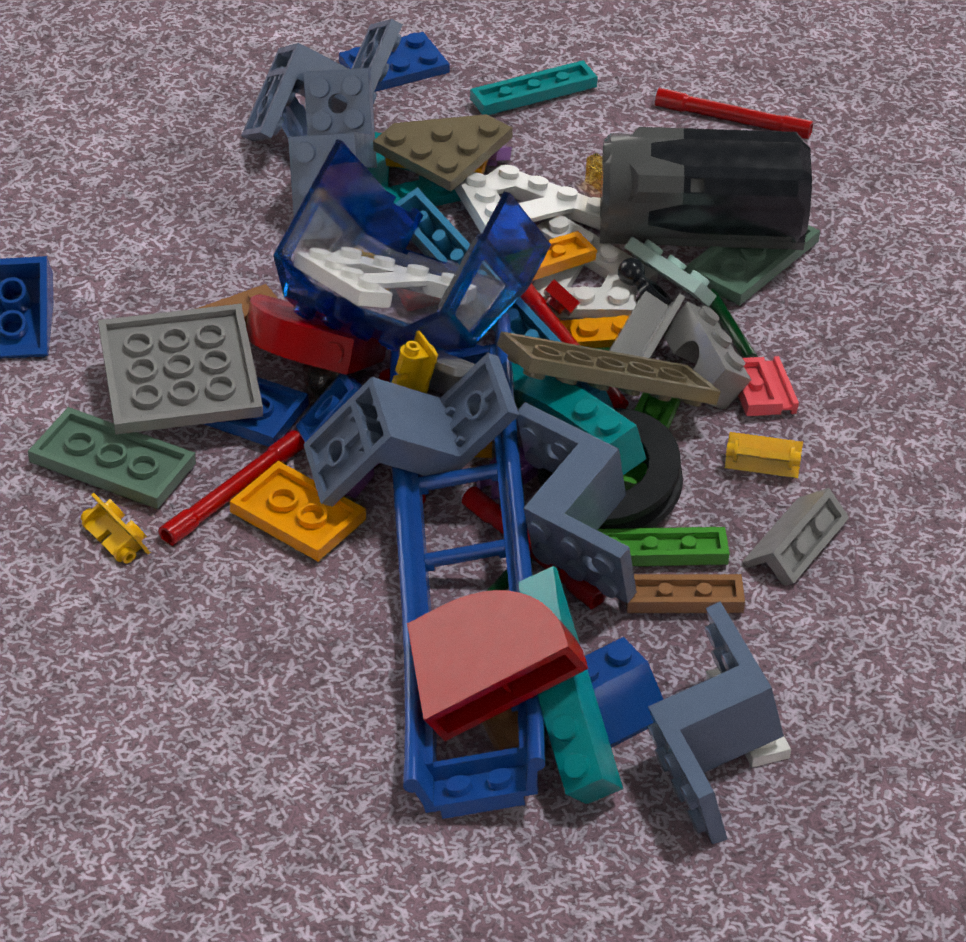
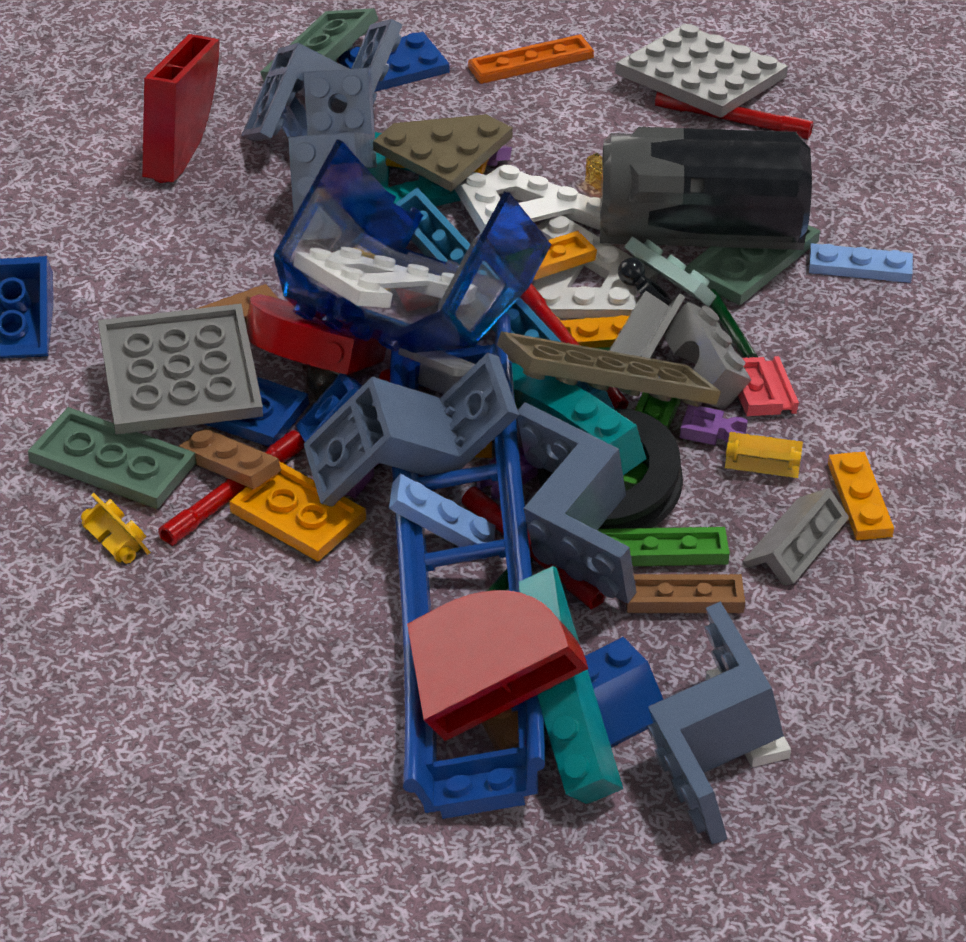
(178, 106): none -> red brick
(232, 458): none -> medium nougat plate
(334, 32): none -> sand green plate
(416, 364): yellow hinge -> none
(438, 514): none -> light blue plate
(530, 58): none -> orange tile
(533, 88): teal plate -> none
(560, 299): red plate -> none
(702, 70): none -> light grey plate
(708, 425): none -> medium lavender plate
(860, 495): none -> light orange plate
(861, 262): none -> light blue plate

